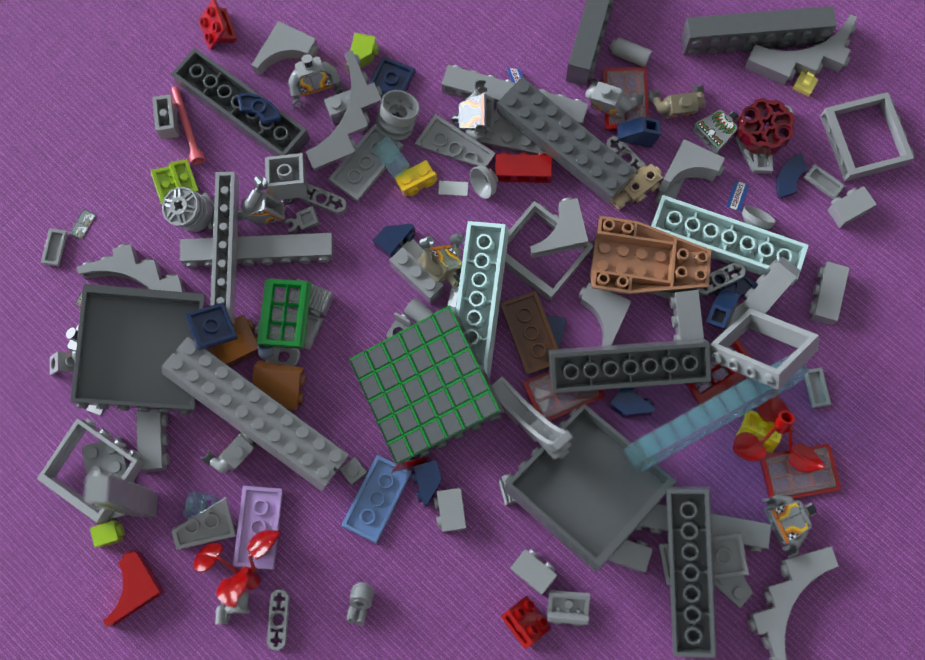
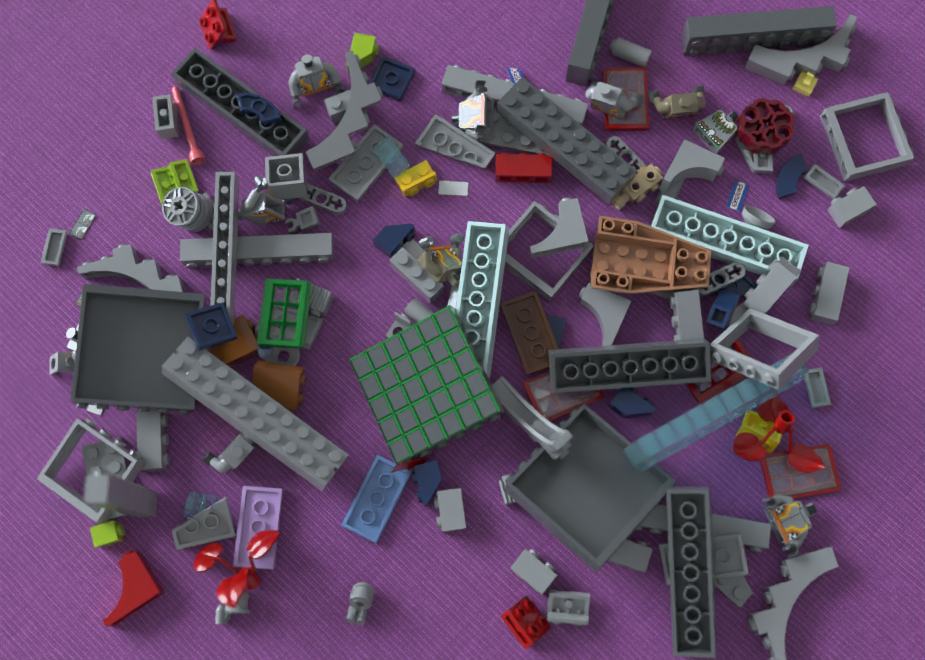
(282, 635): light grey beam -> none
(284, 44): light grey arch -> none
(353, 471): light grey plate -> none
(397, 115): light grey wheel -> none
(483, 181): light grey piece -> none
(639, 131): dark blue slope -> none

